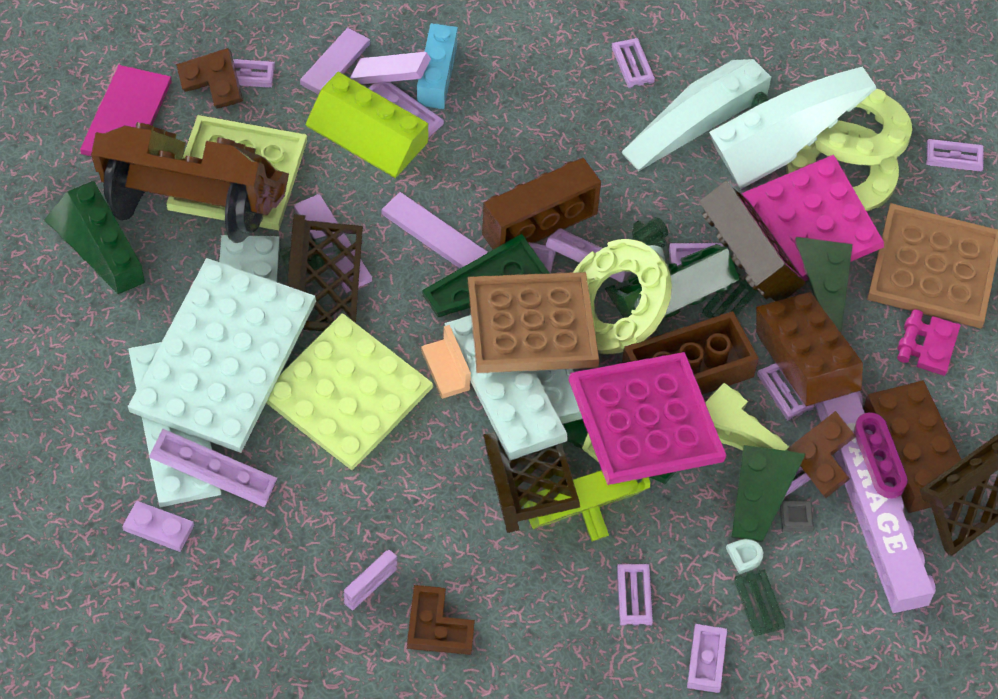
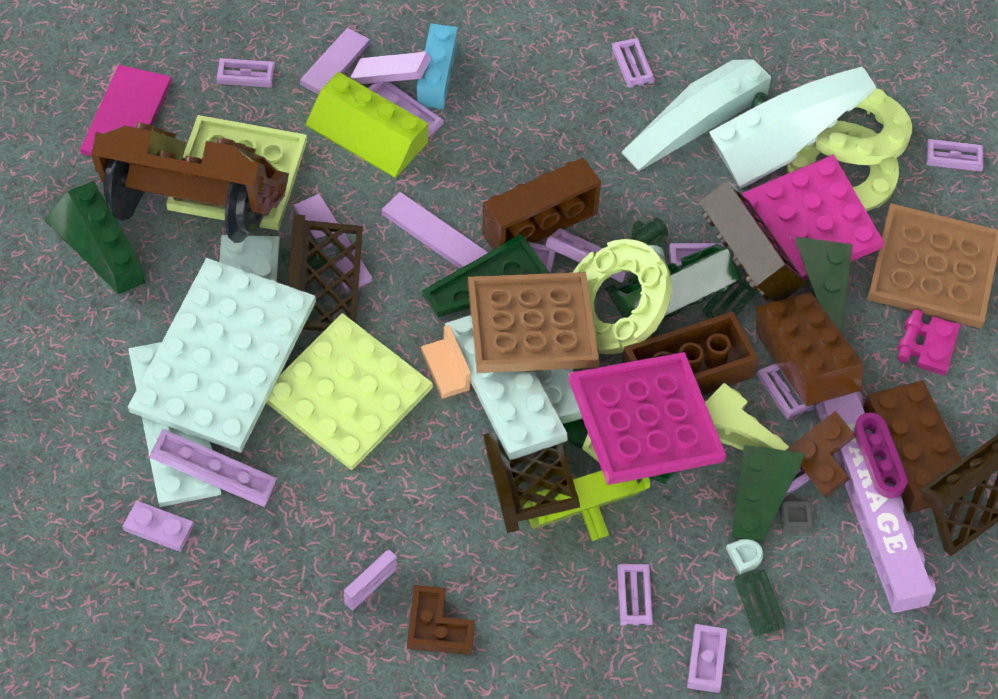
(215, 71): reddish brown plate -> none

